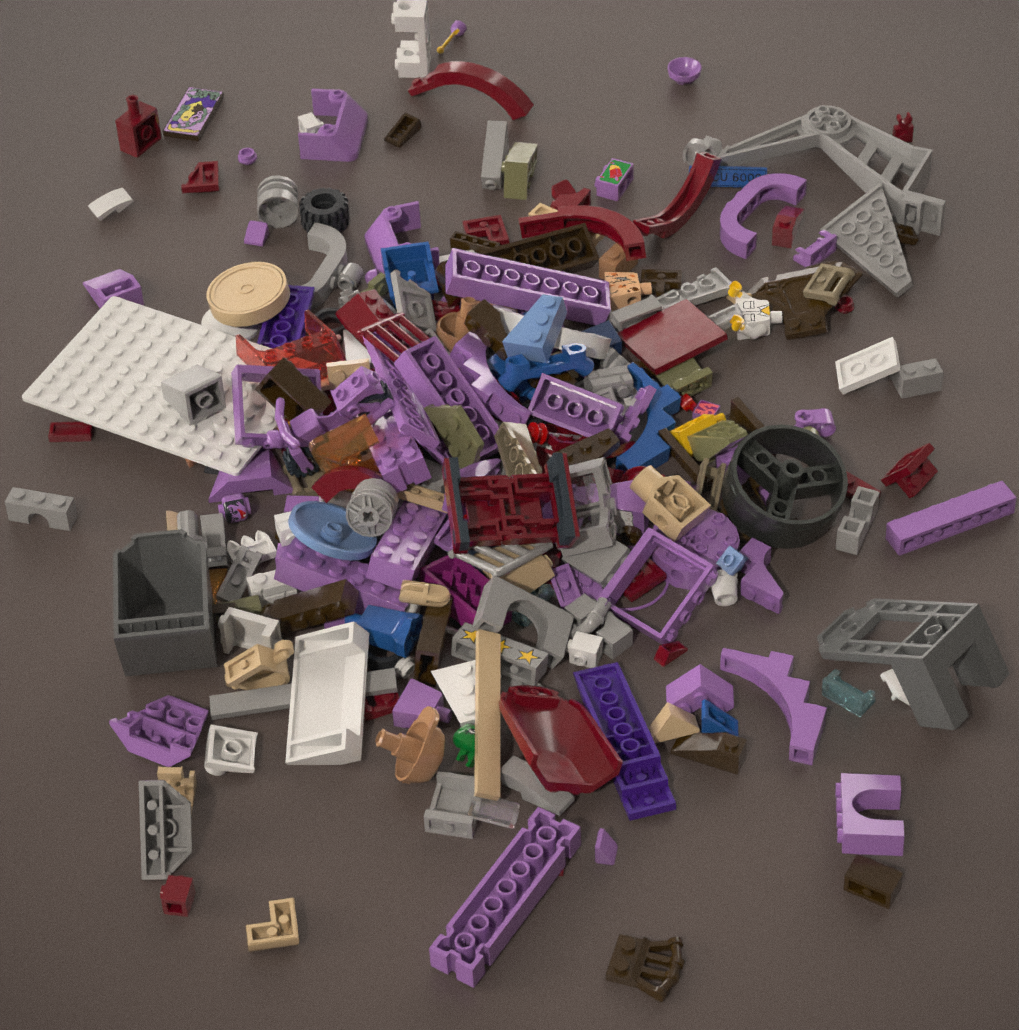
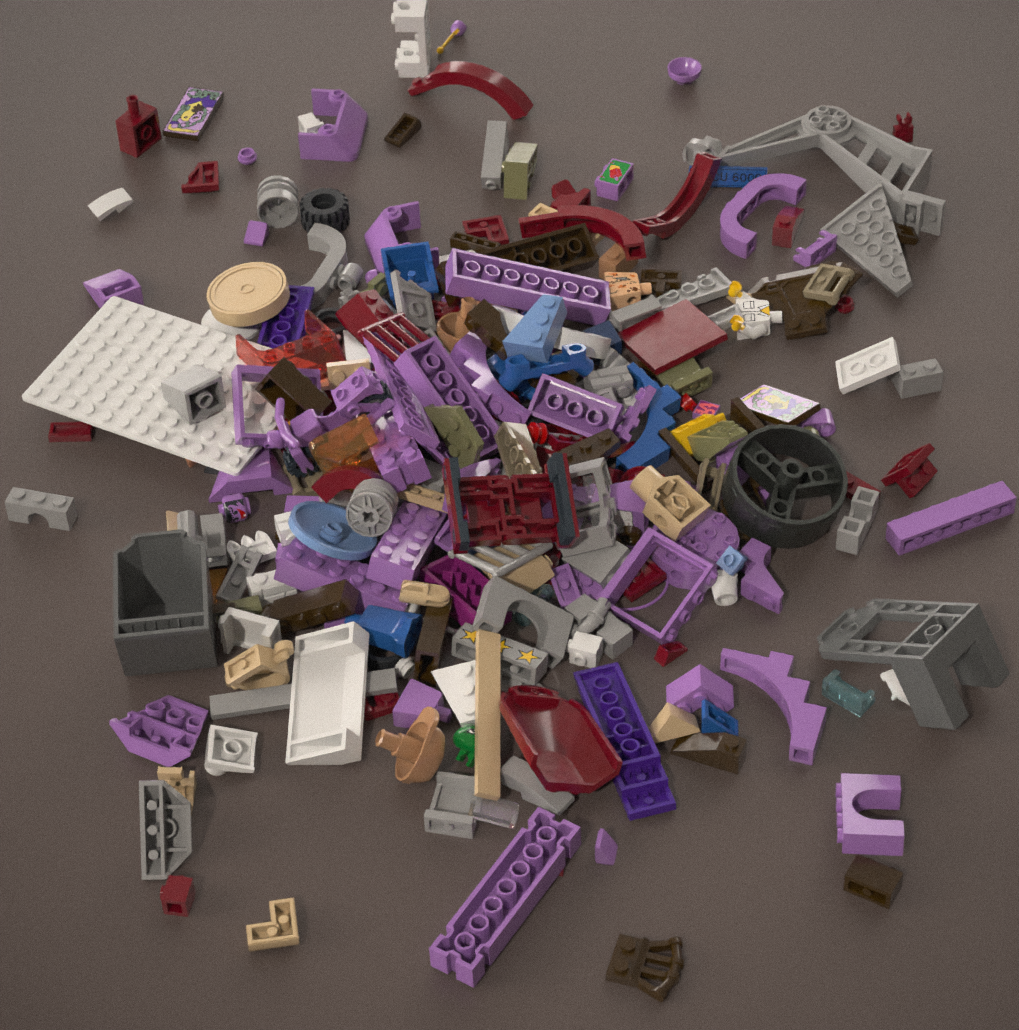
(779, 406): none -> tile

